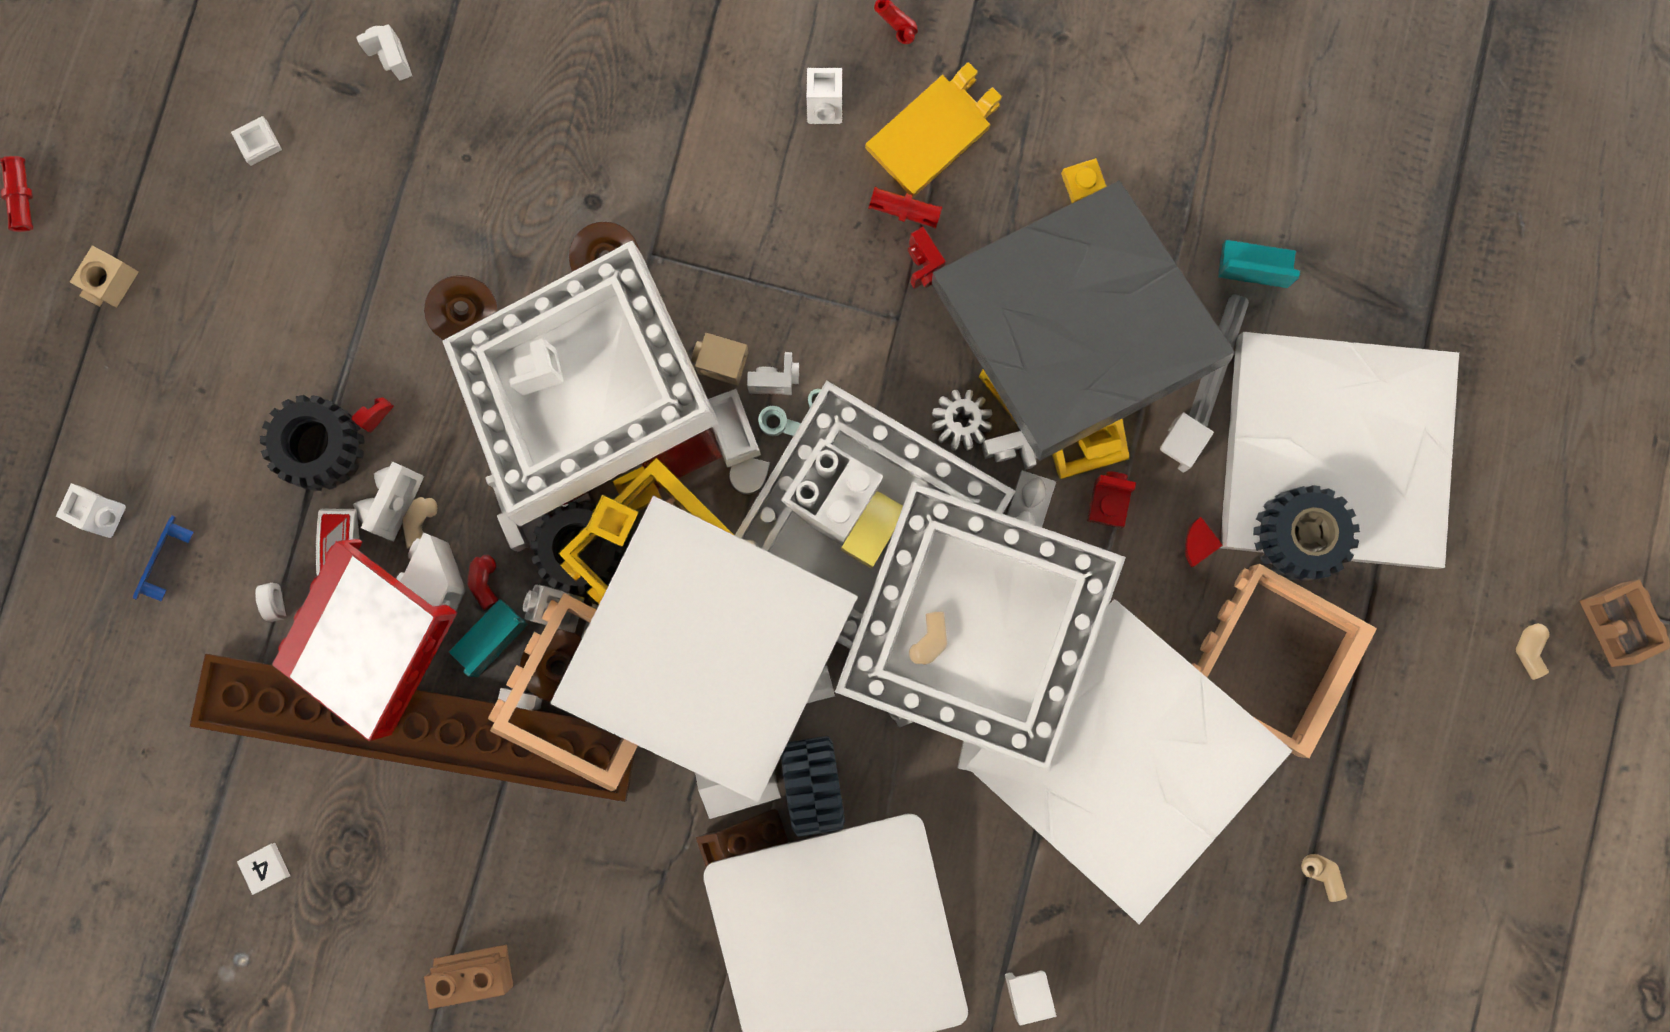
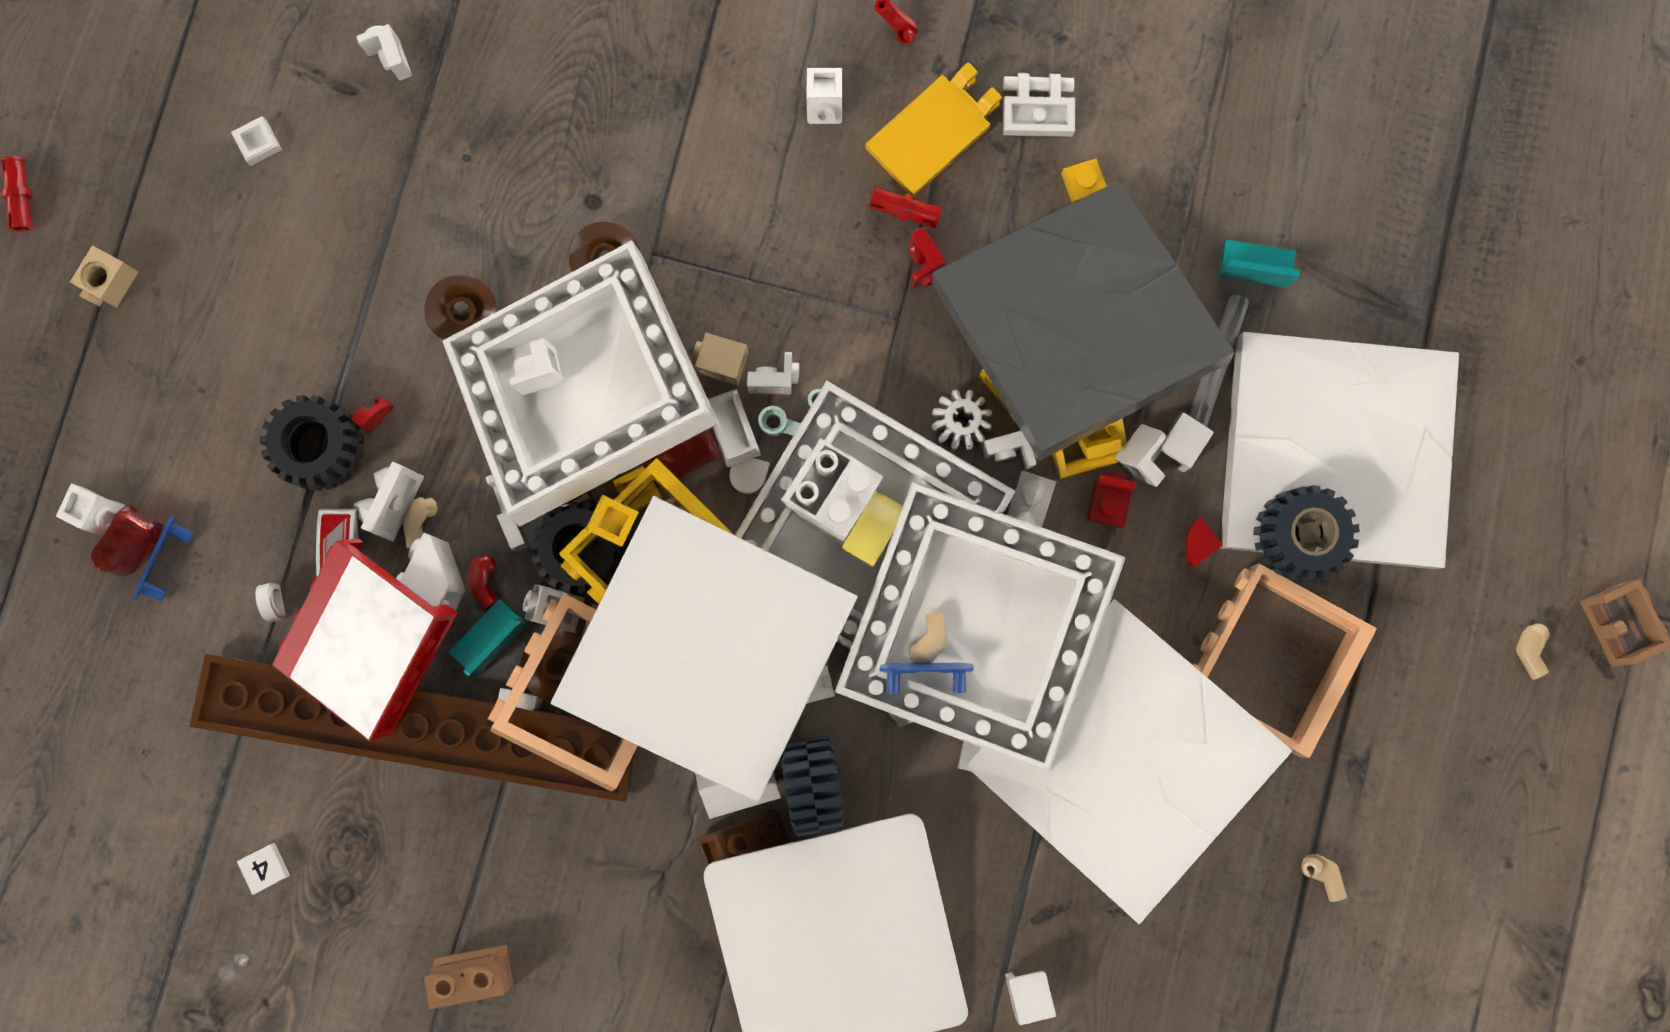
(130, 542): none -> clear red piece
(957, 668): none -> blue piece
(1038, 115): none -> white plate
(1140, 453): none -> white panel

